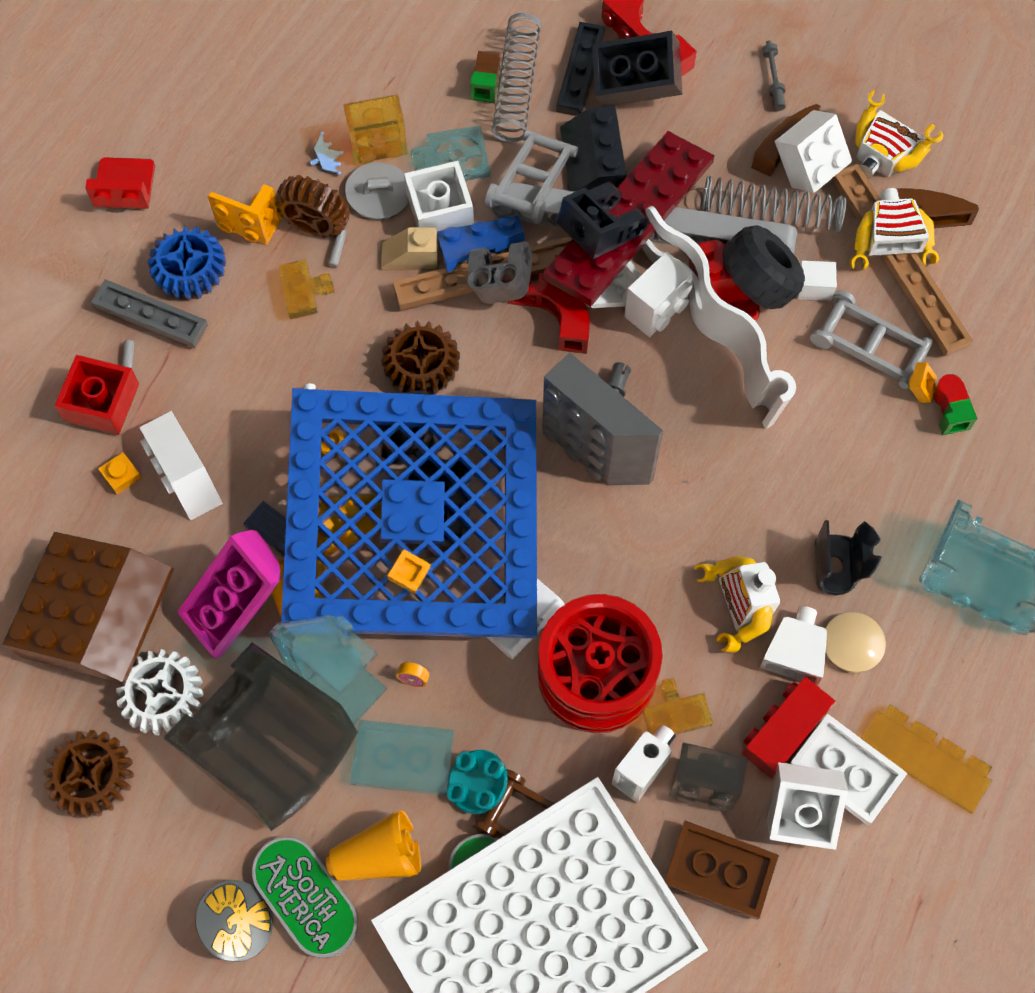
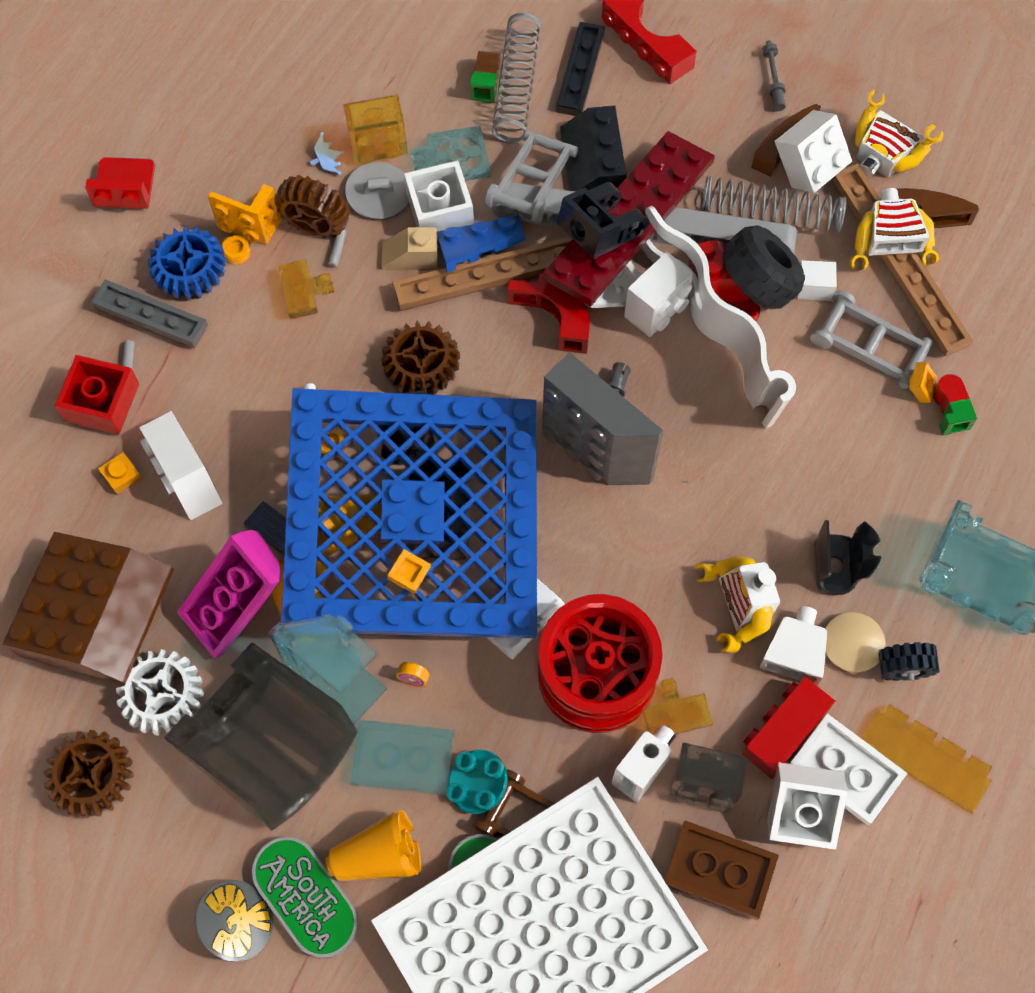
(236, 249): none -> light orange tile
(503, 280): flat silver piece -> none
(637, 69): black brick -> none
(908, 661): none -> black wheel

